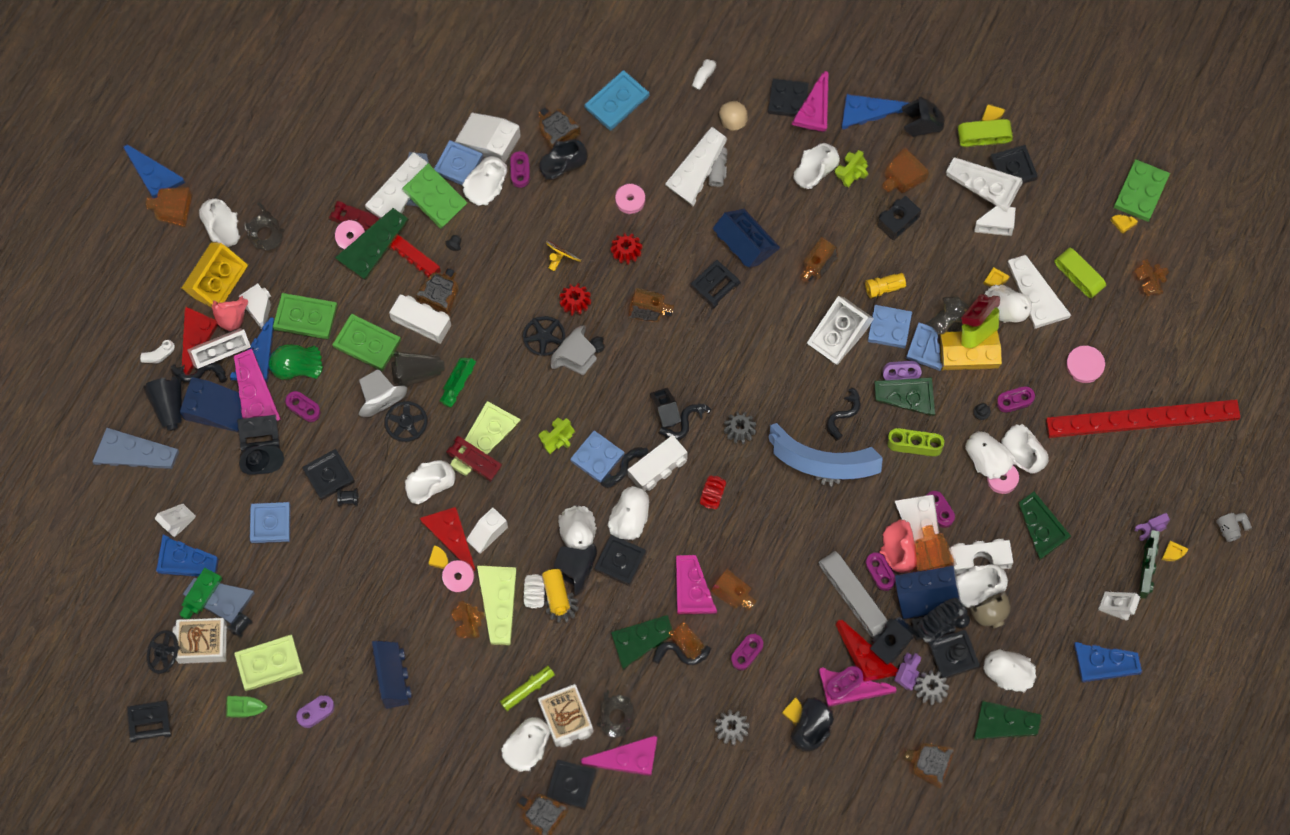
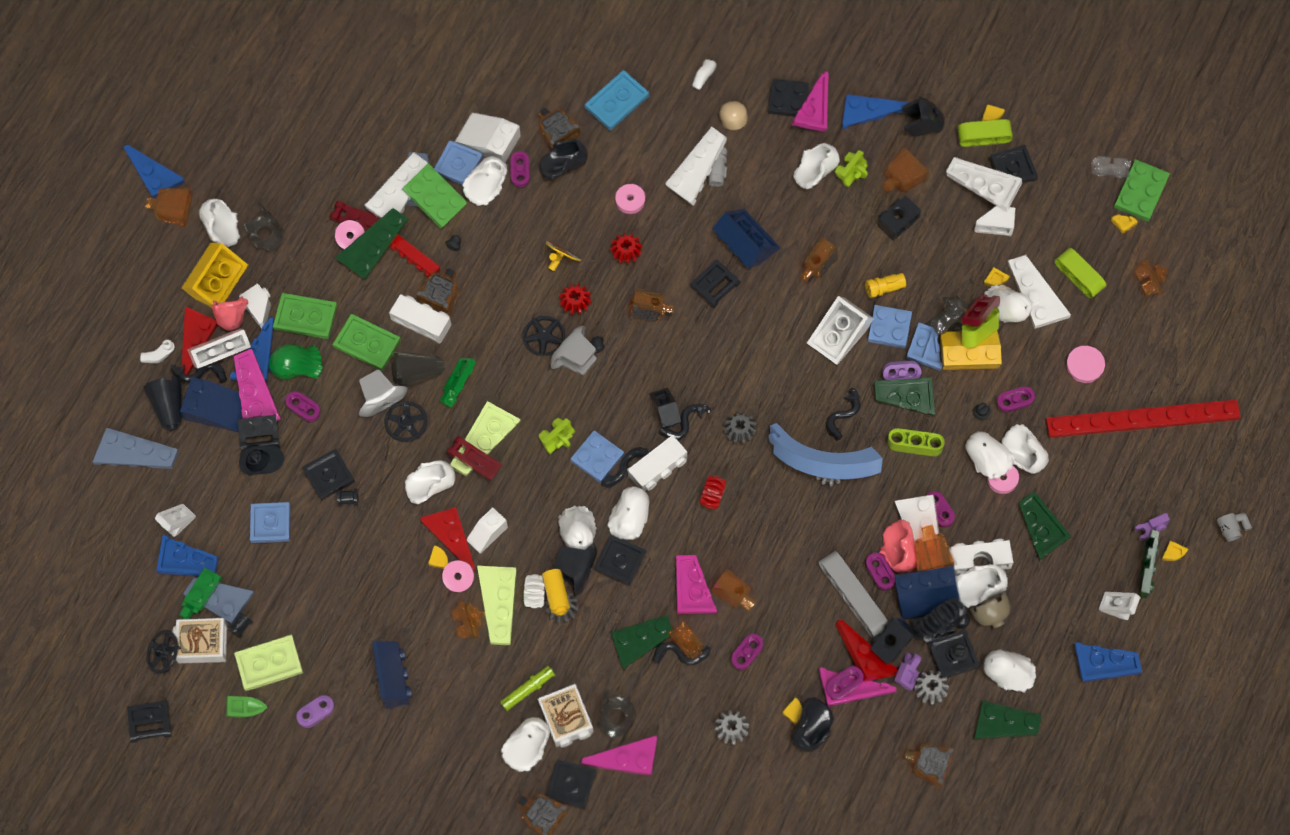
(1101, 167): none -> clear hinge

